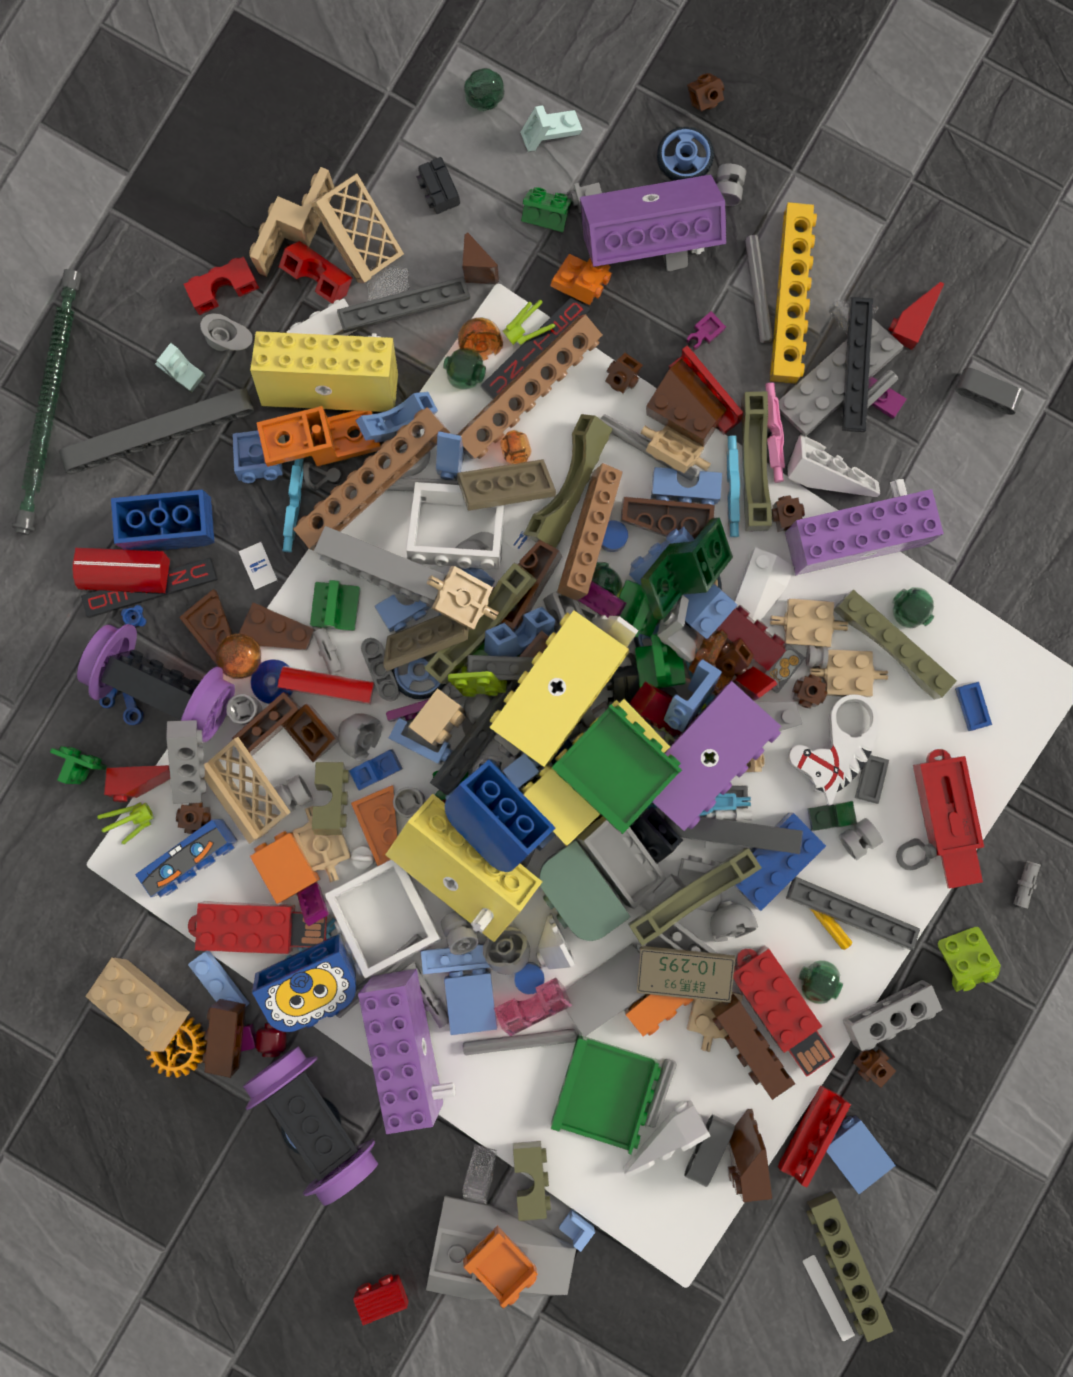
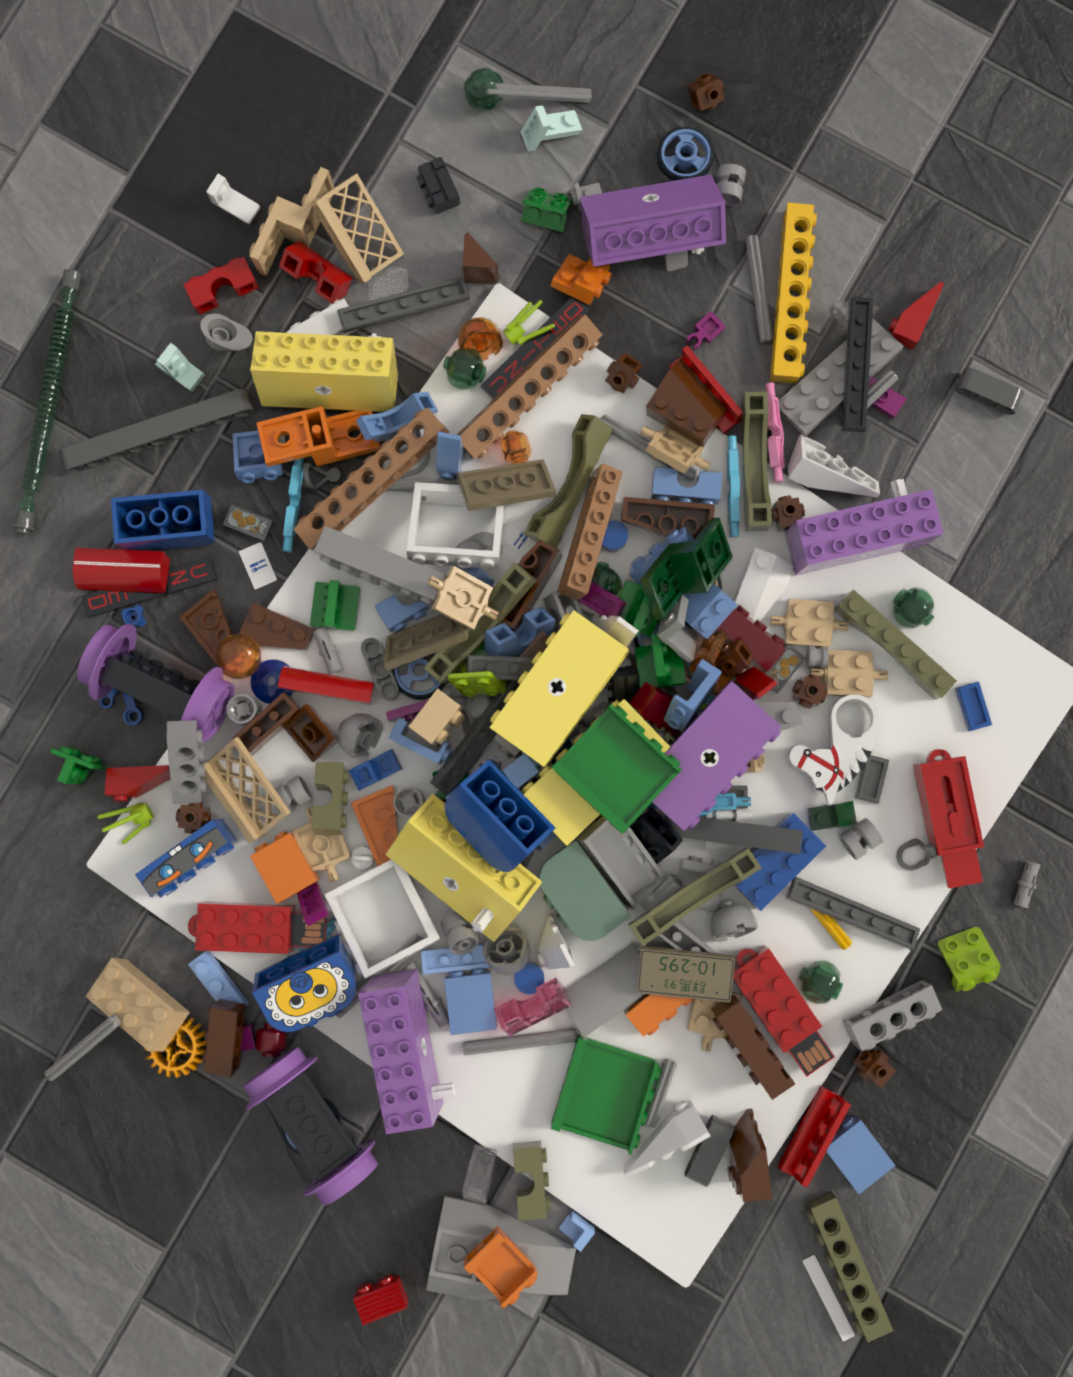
(82, 1047): none -> light grey axle
(231, 200): none -> white bracket
(248, 523): none -> tile
(542, 92): none -> light grey axle

